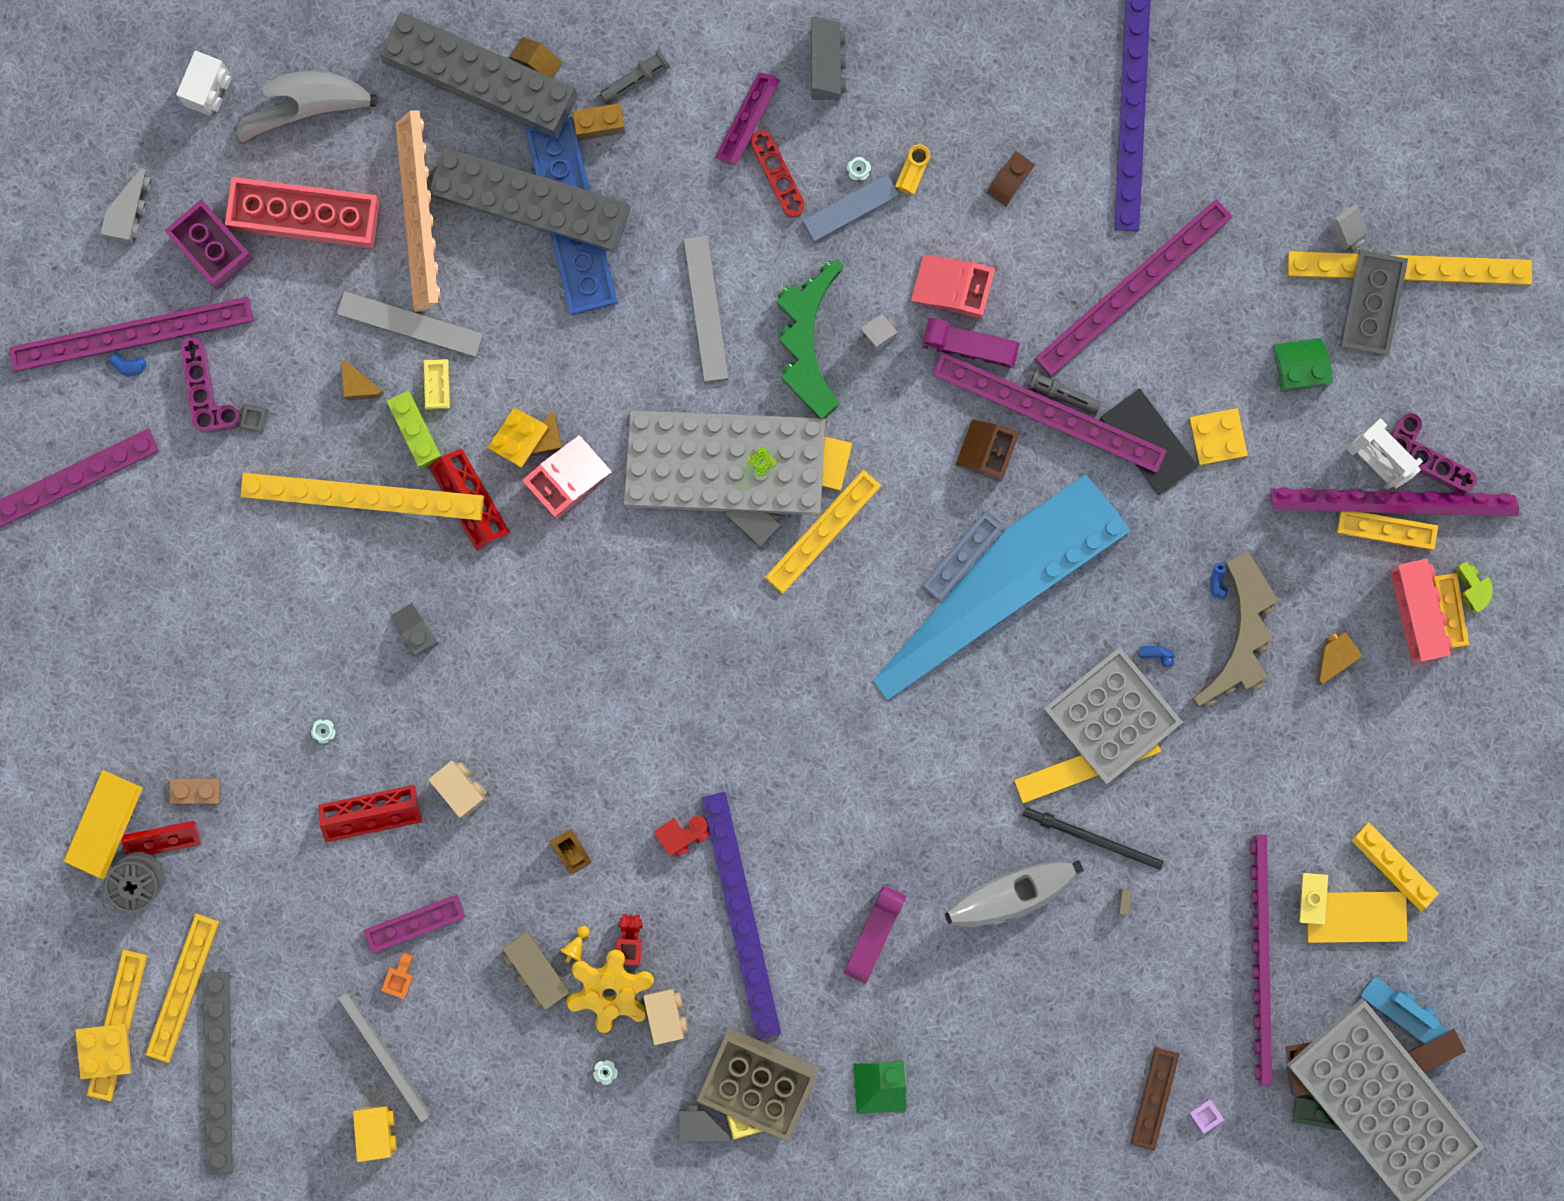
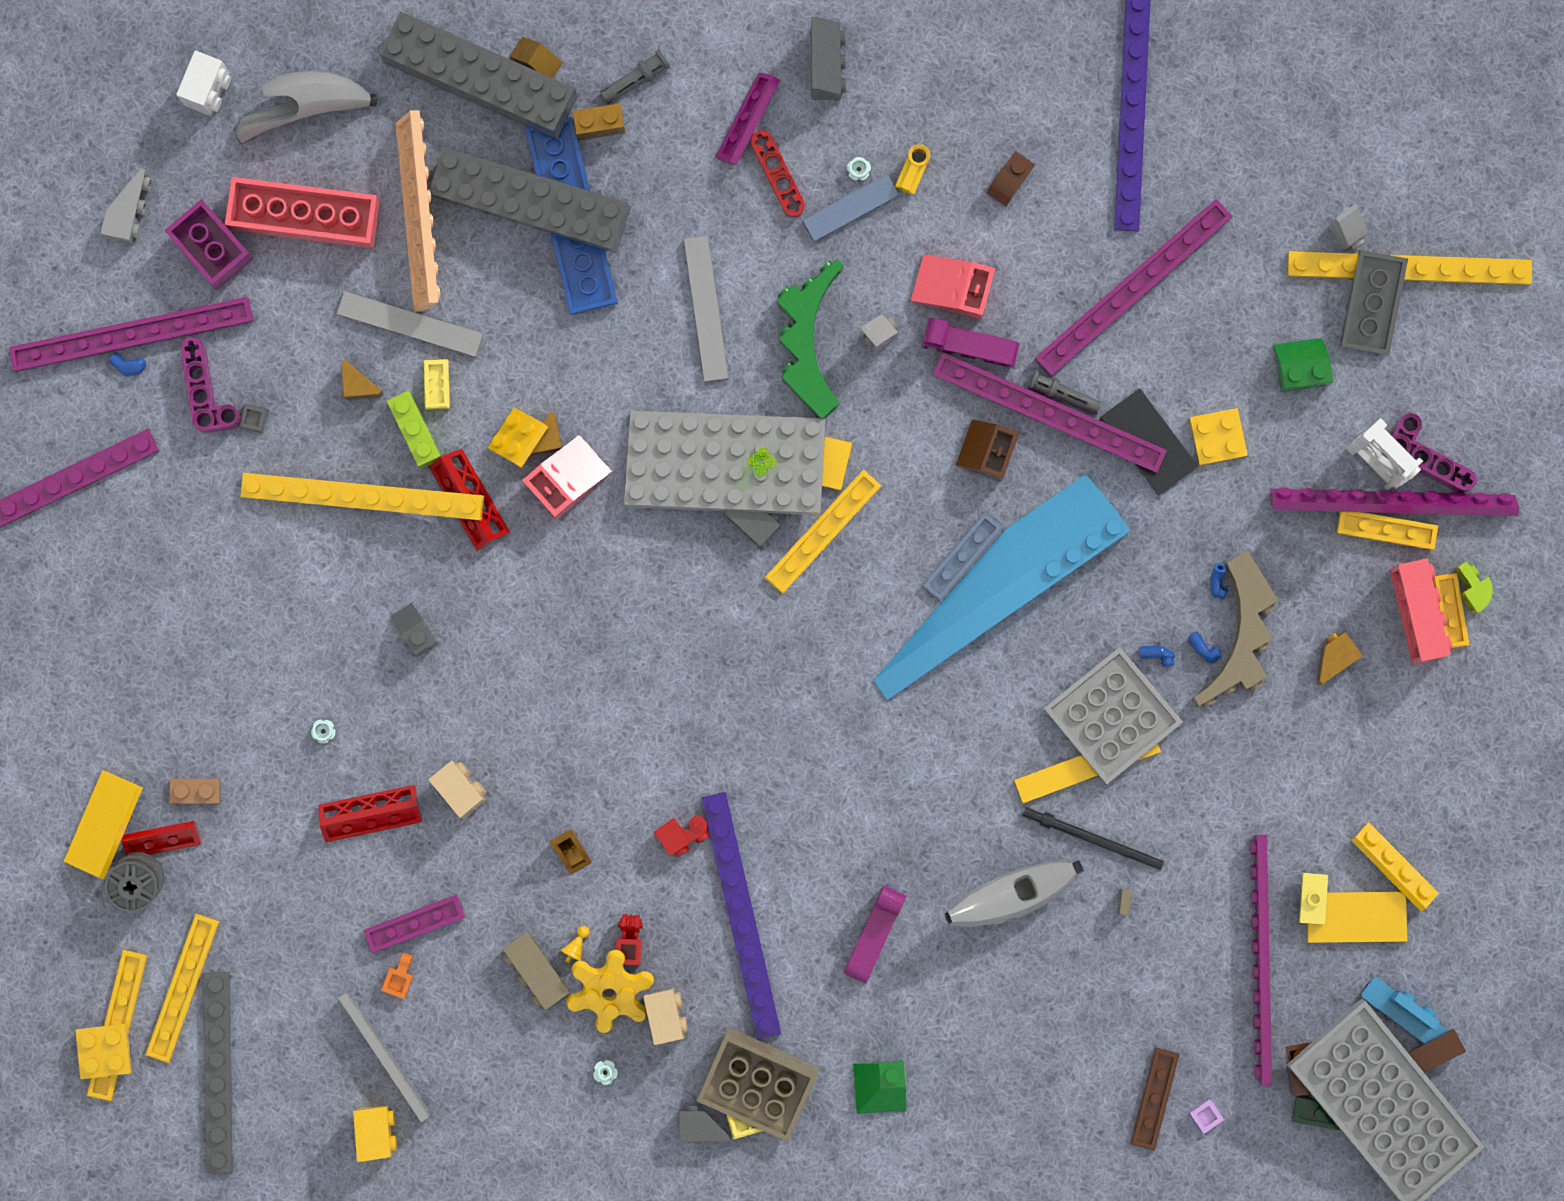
(1201, 648): none -> blue arm

